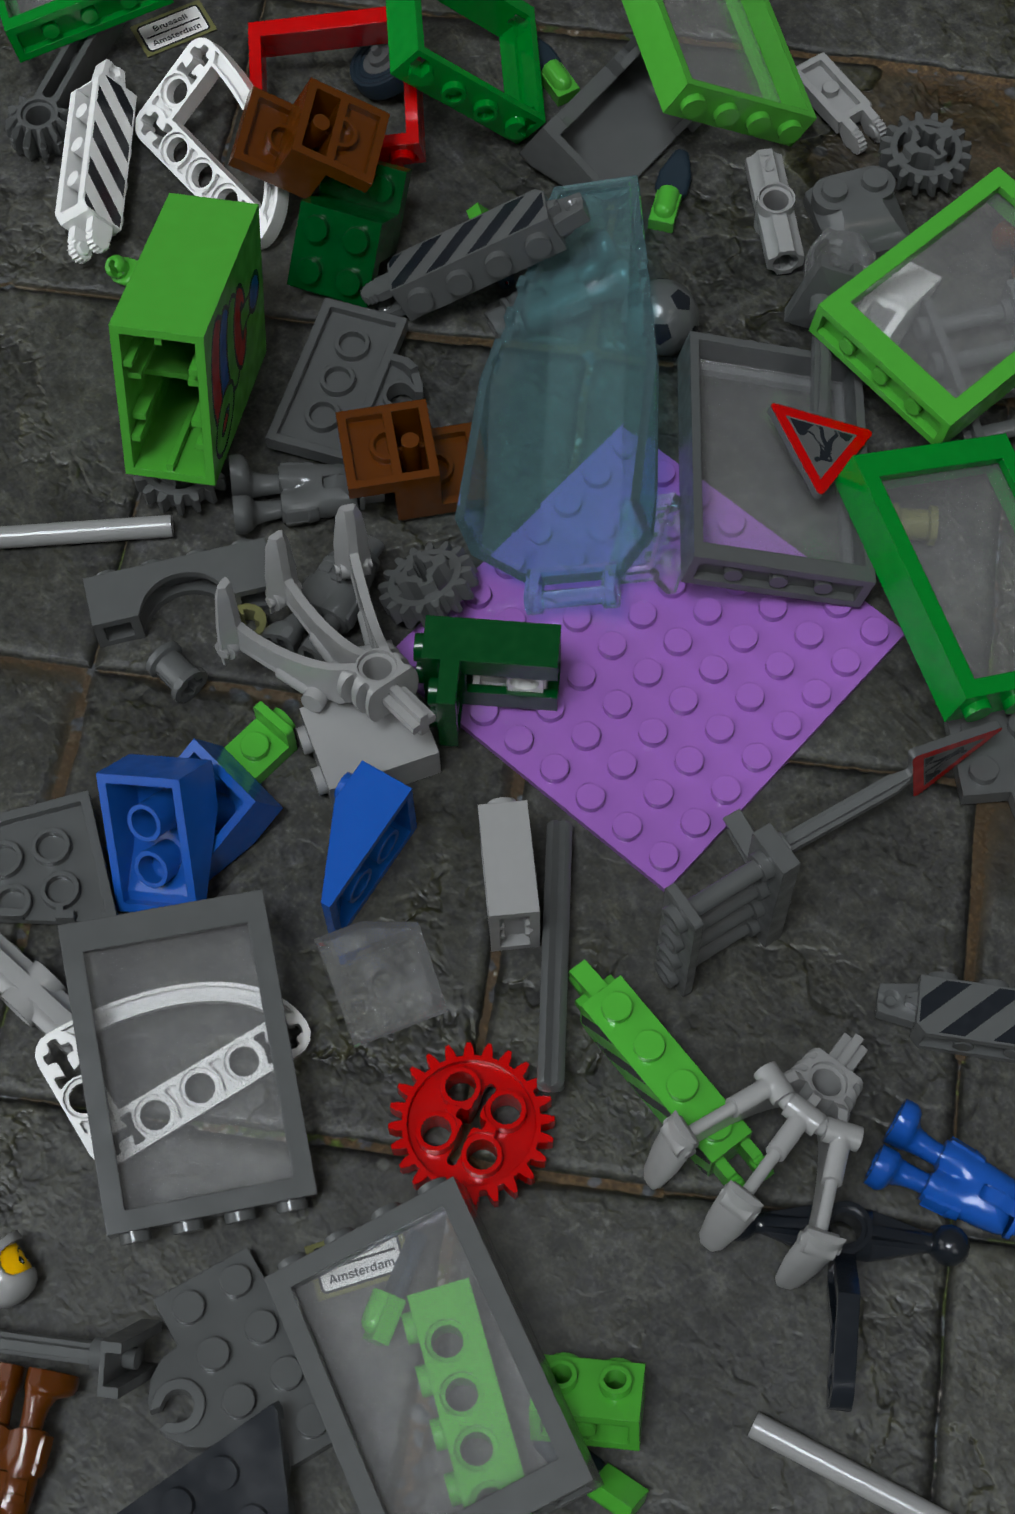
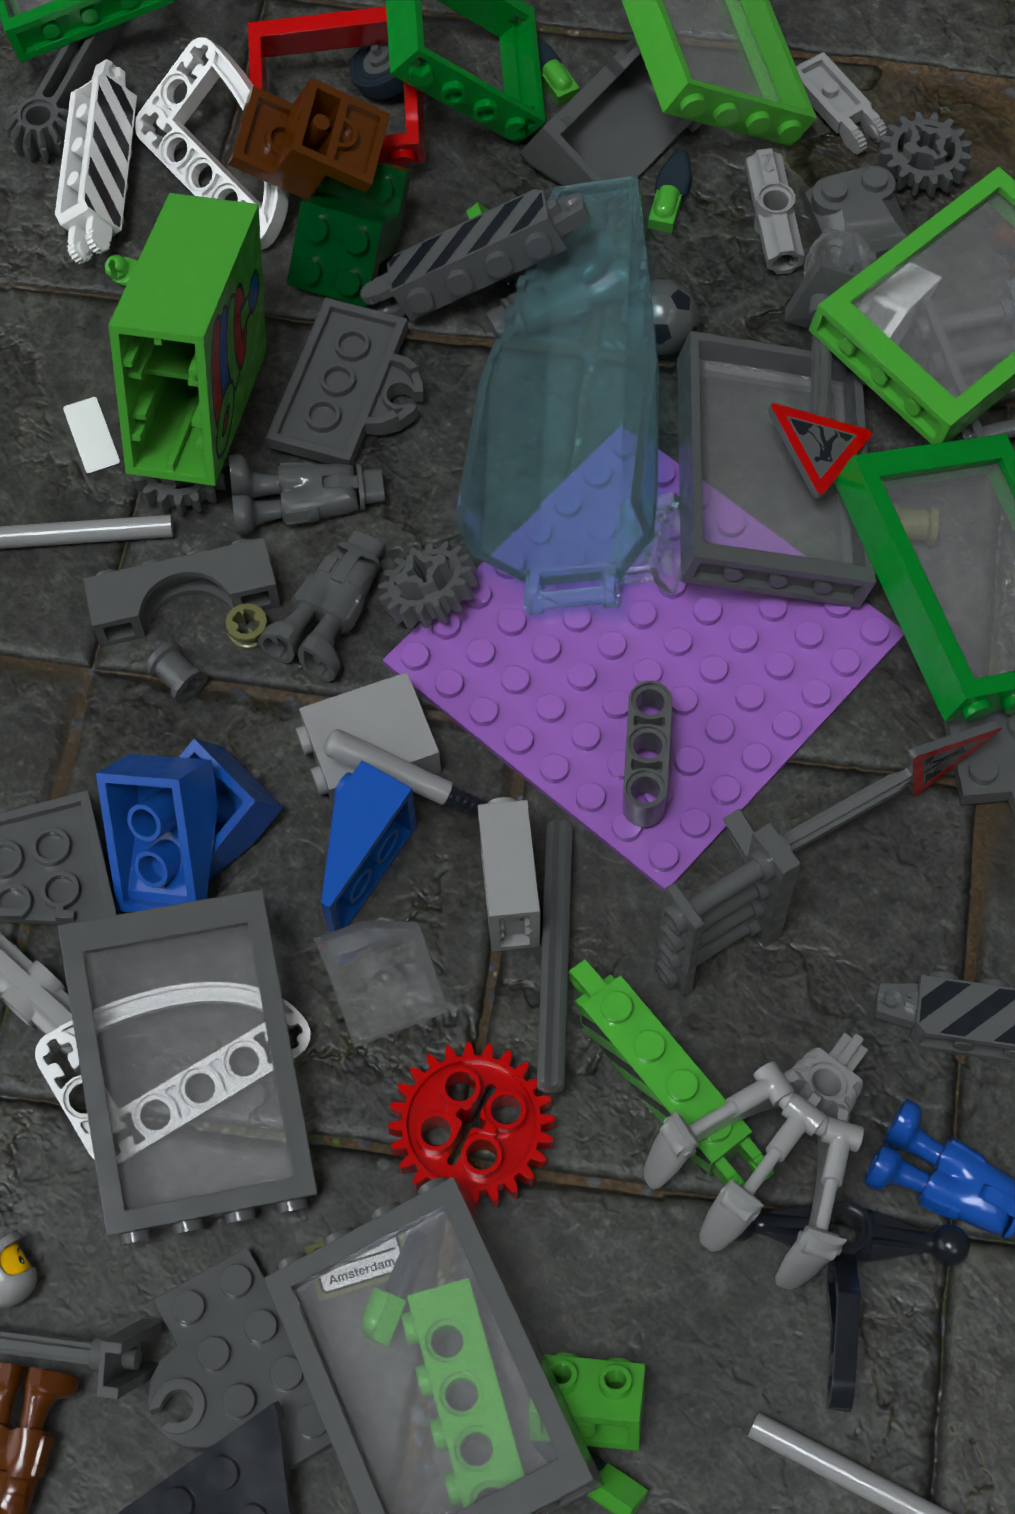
(91, 435): none -> white sticker
(173, 28): sticker -> none
(264, 742): bright green bracket -> none
(352, 750): none -> light grey piece
(368, 676): light grey piece -> none
(400, 453): reddish brown bracket -> none
(486, 666): dark green brick -> none
(650, 733): none -> dark grey beam

